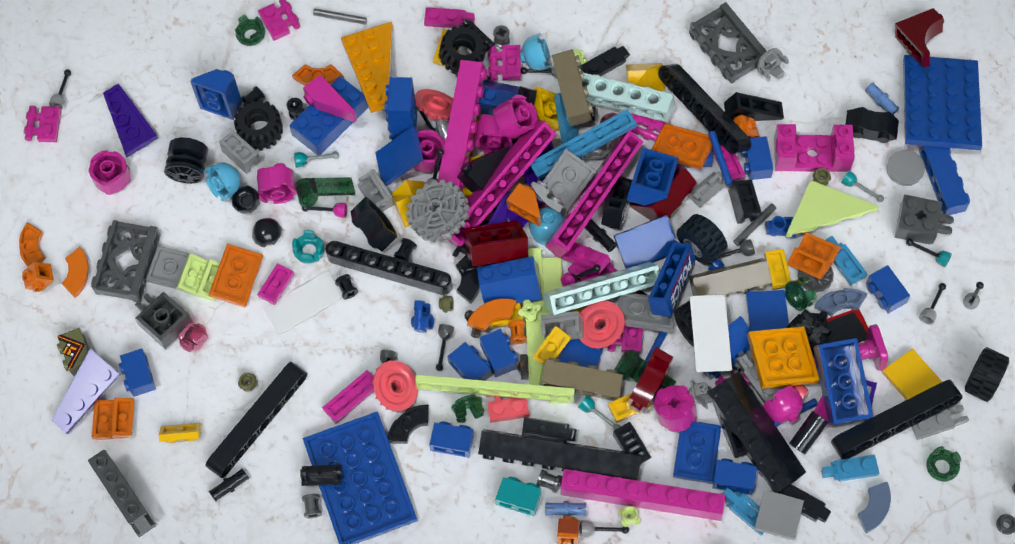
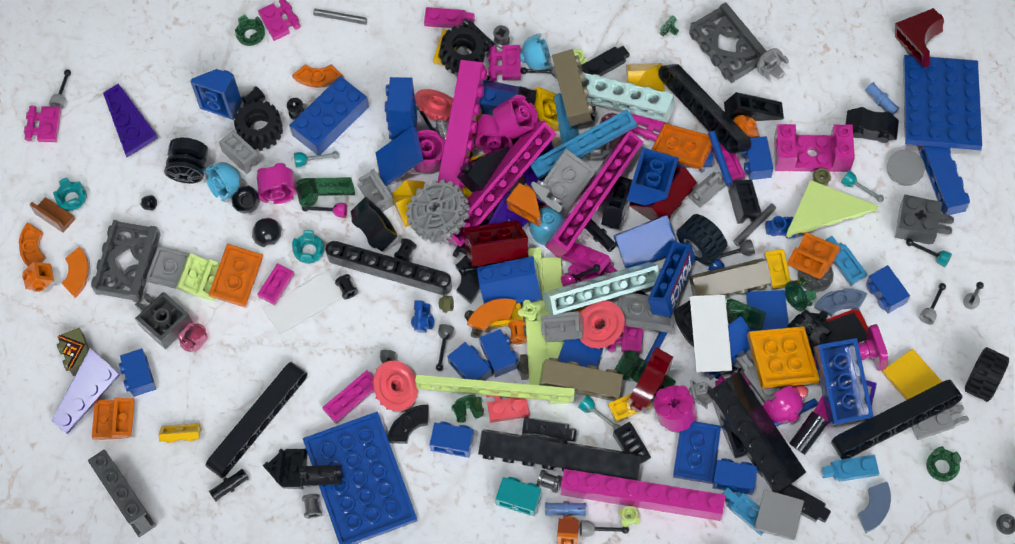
(53, 214): none -> dark orange panel
(67, 187): none -> teal piece
(109, 172): dark pink brick -> none
(148, 199): none -> black hinge
(247, 377): olive plate -> none
(286, 467): none -> black slope
(326, 99): dark pink slope -> none
(371, 62): light orange wing -> none
(440, 152): black hinge -> none
(552, 345): yellow plate -> none
(669, 27): none -> clear green plant
(752, 316): none -> clear green slope

